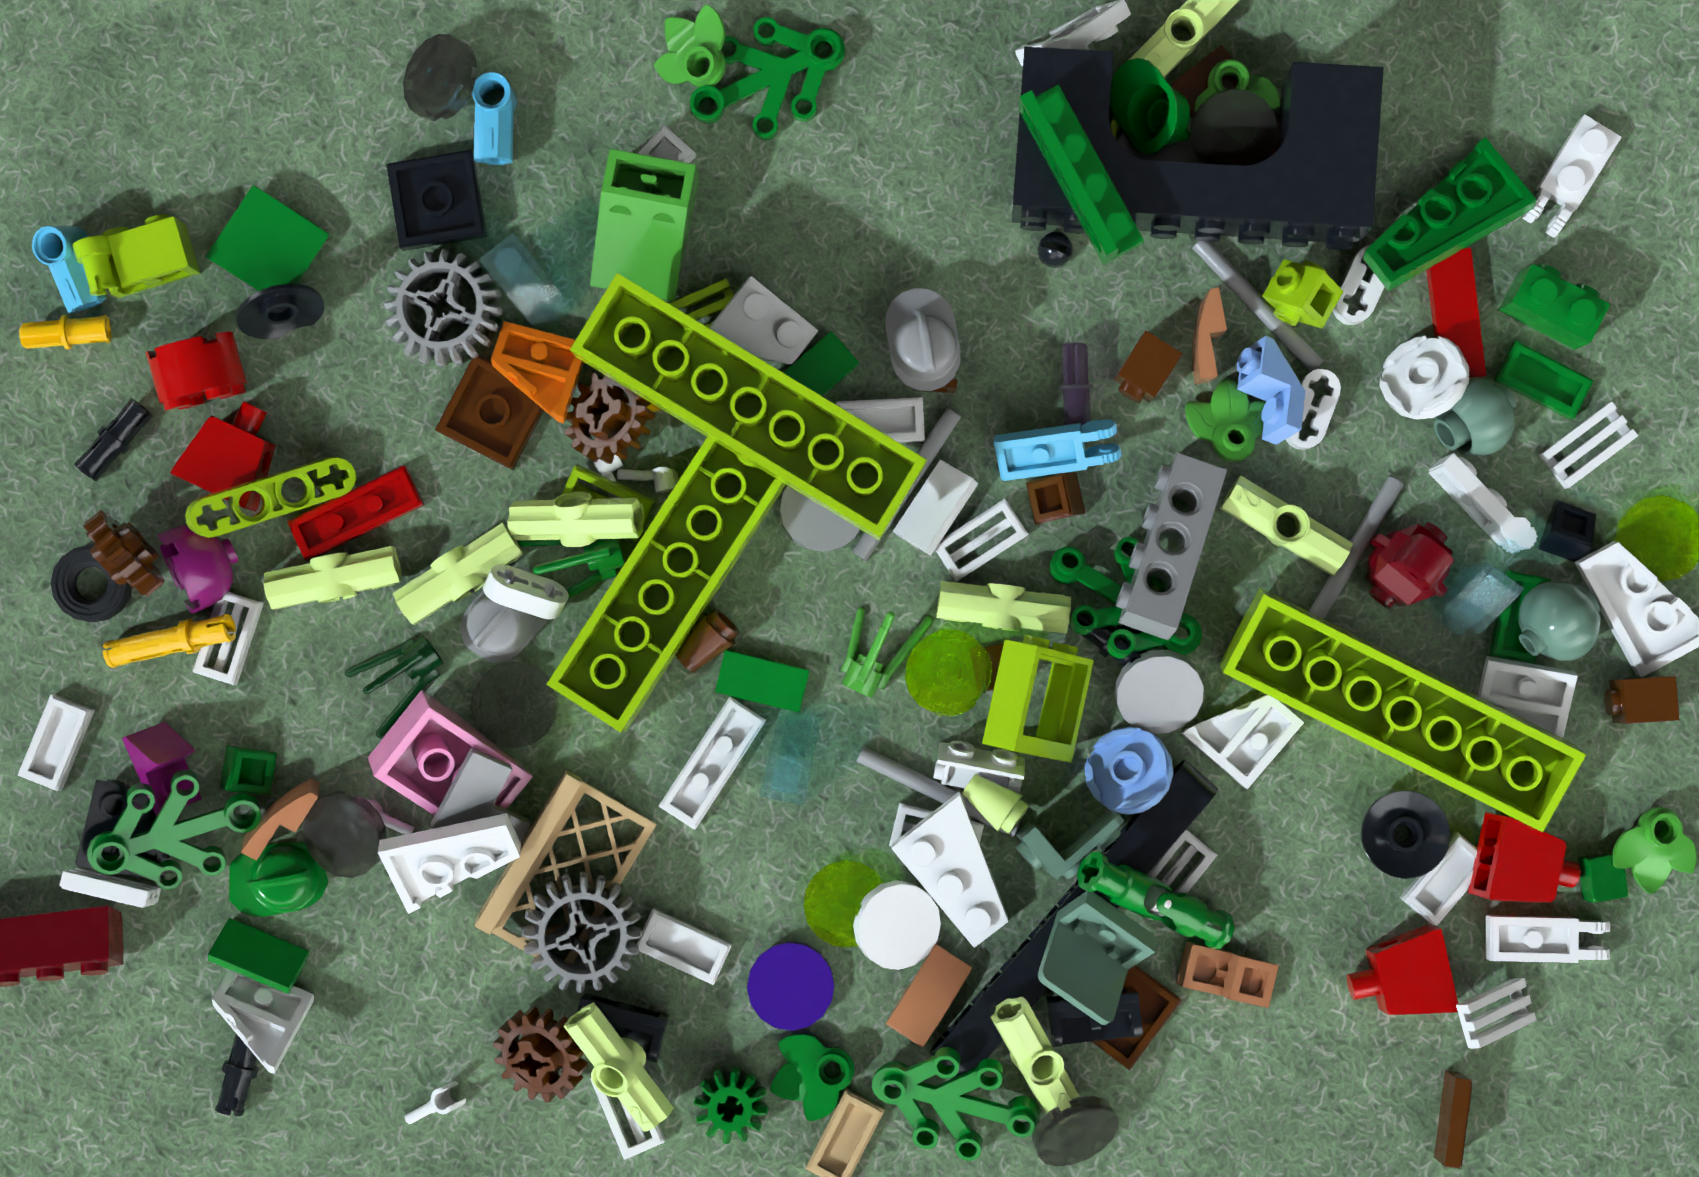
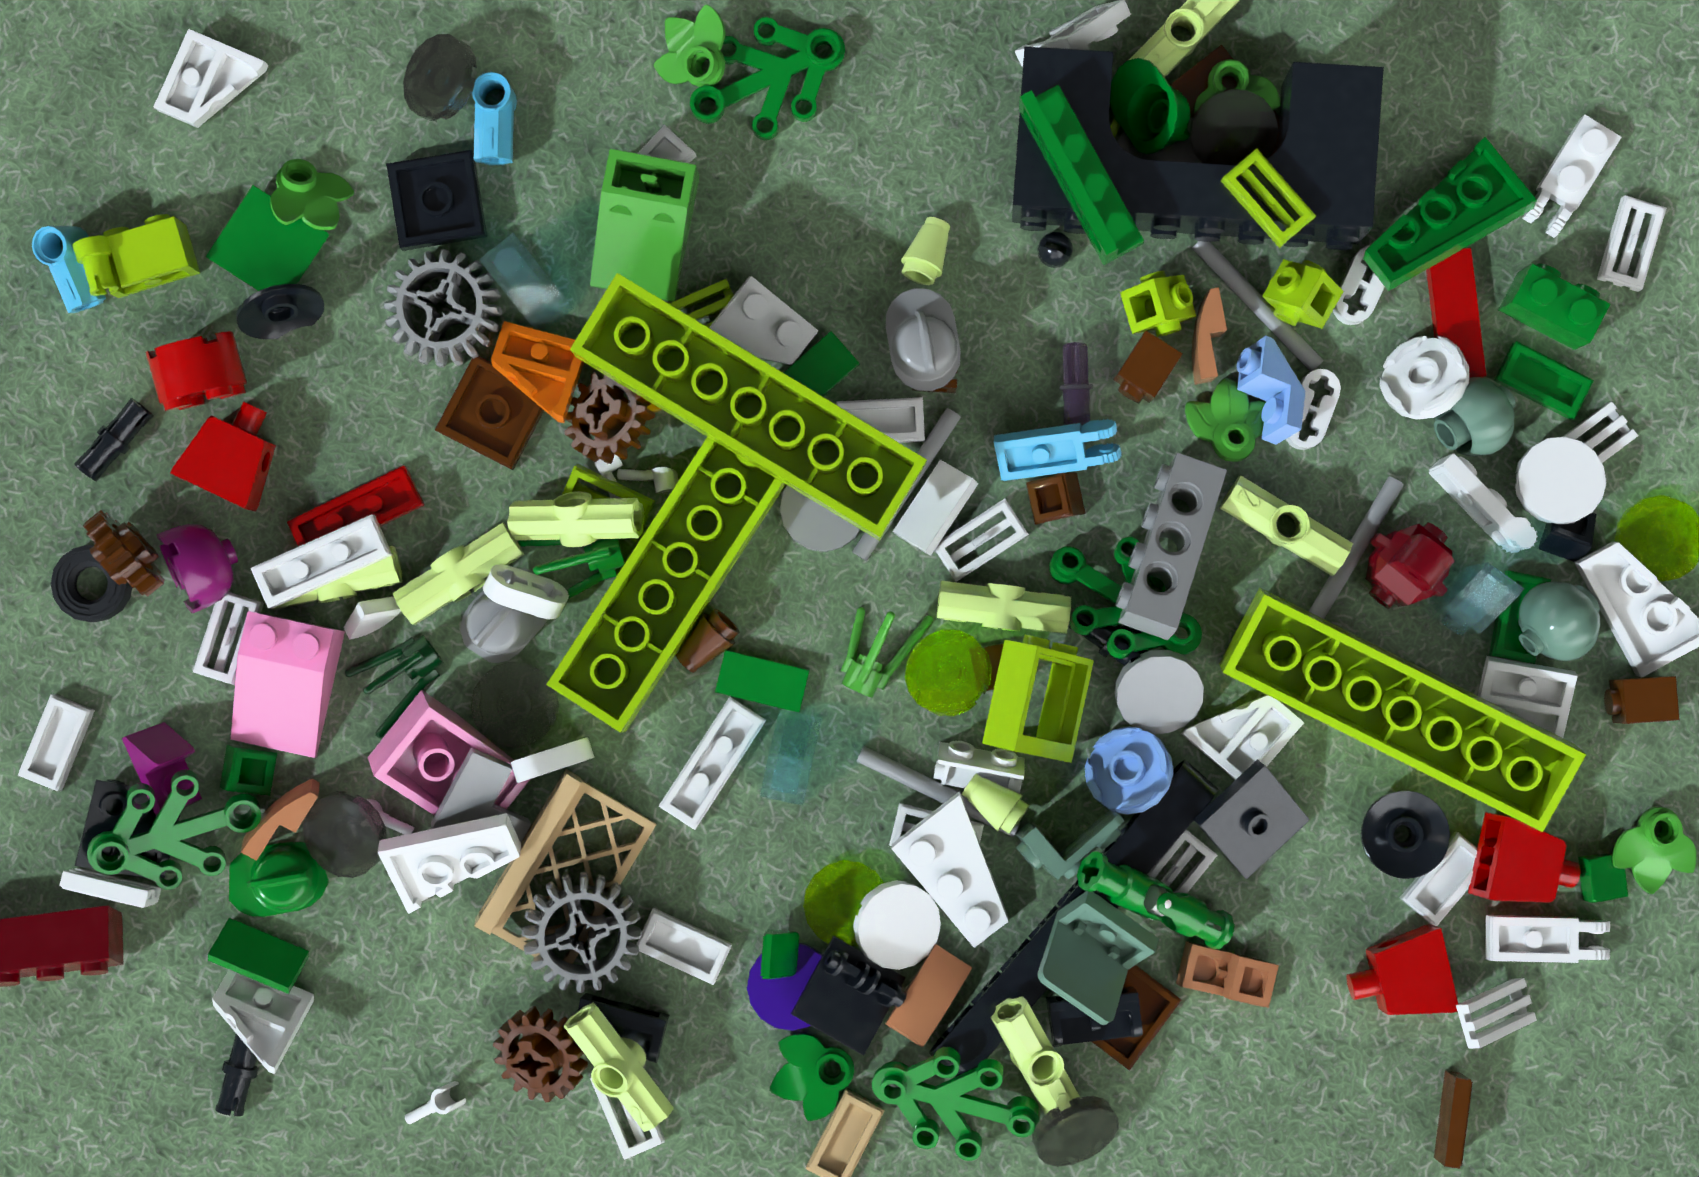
(65, 332): yellow axle -> none
(186, 636): yellow pin -> none
(205, 78): none -> white wing
(272, 500): lime beam -> none
(284, 683): none -> bright pink slope
(308, 195): none -> bright green plate
(321, 561): none -> white tile
(371, 616): none -> white tile
(552, 759): none -> white beam
(743, 1116): green gear -> none
(779, 954): none -> green slope
(849, 996): none -> black hinge
(926, 254): none -> yellowish green cone
(1158, 304): none -> lime brick
(1251, 819): none -> plate
(1253, 208): none -> lime tile
(1560, 480): none -> white tile
(1620, 277): none -> white tile

